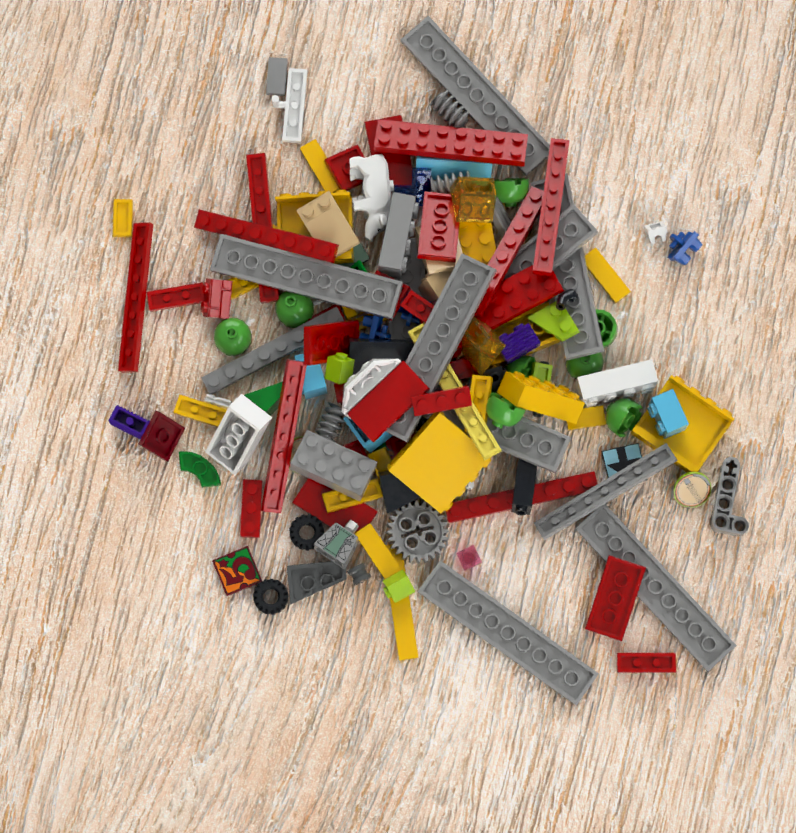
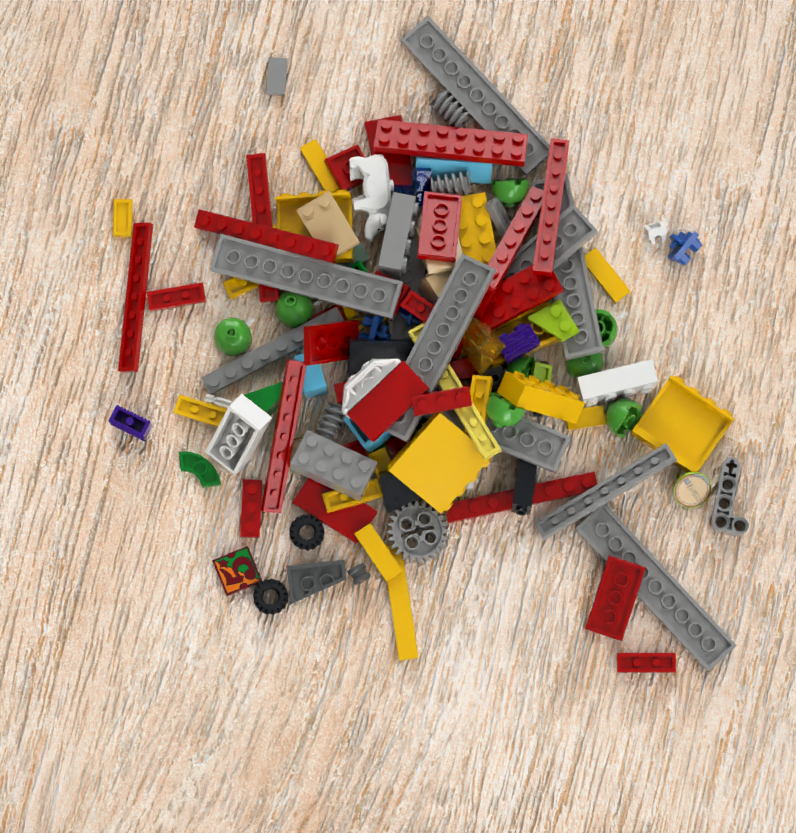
(161, 436): dark red tile -> none
(216, 298): brick -> none
(293, 105): white plate -> none
(338, 543): torso -> none
(339, 368): lime brick -> none
(398, 586): lime brick -> none
(469, 558): clear pink plate -> none
(473, 199): clear yellow slope -> none
(508, 633): light grey plate -> none
(570, 295): black arm -> none
(620, 458): tile -> none
(668, 414): medium azure brick -> none

